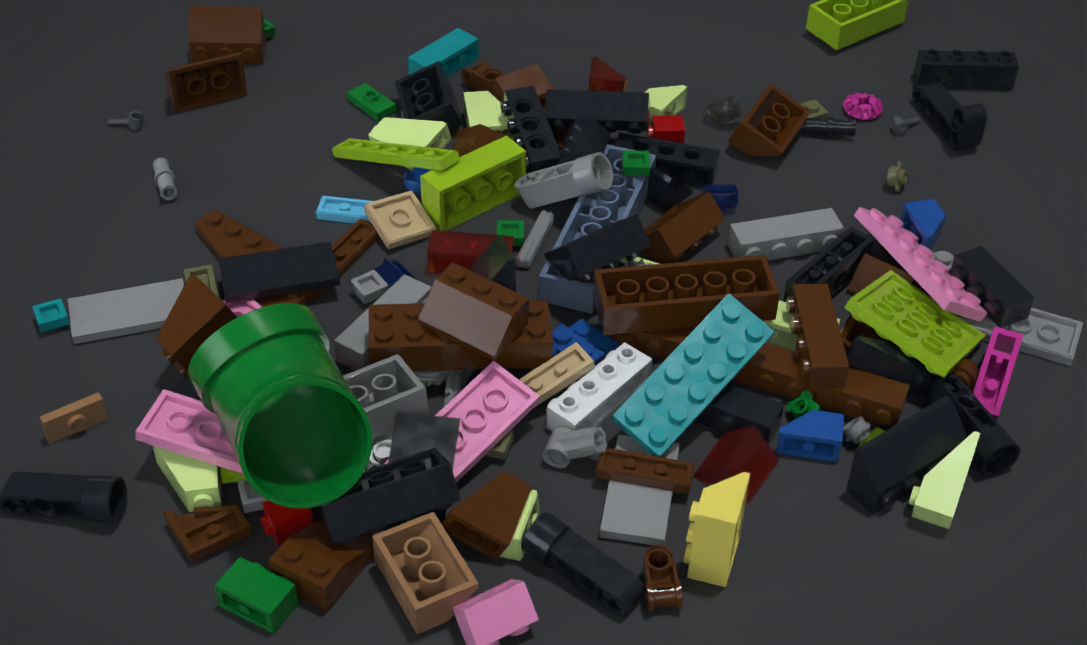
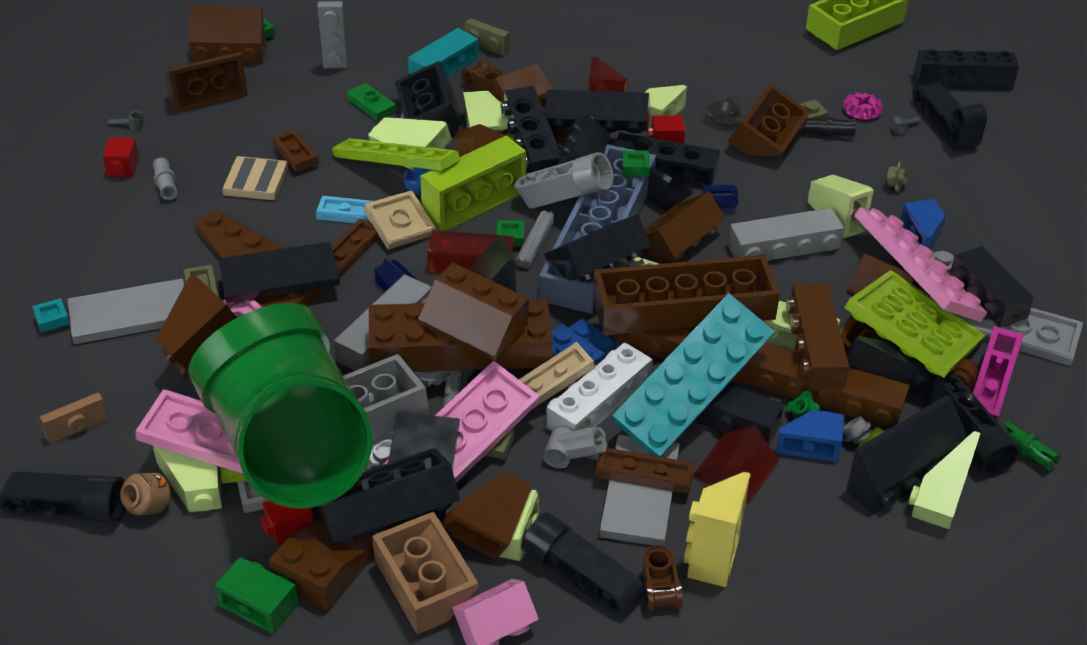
(120, 157): none -> red brick
(145, 494): none -> medium nougat head
(208, 529): reddish brown wing -> none
(255, 178): none -> tan tile
(295, 150): none -> reddish brown plate
(332, 34): none -> light grey plate
(369, 286): light grey plate -> none
(489, 37): none -> olive plate
(835, 263): black brick -> none
(844, 198): none -> yellowish green slope
(1032, 447): none -> green pin

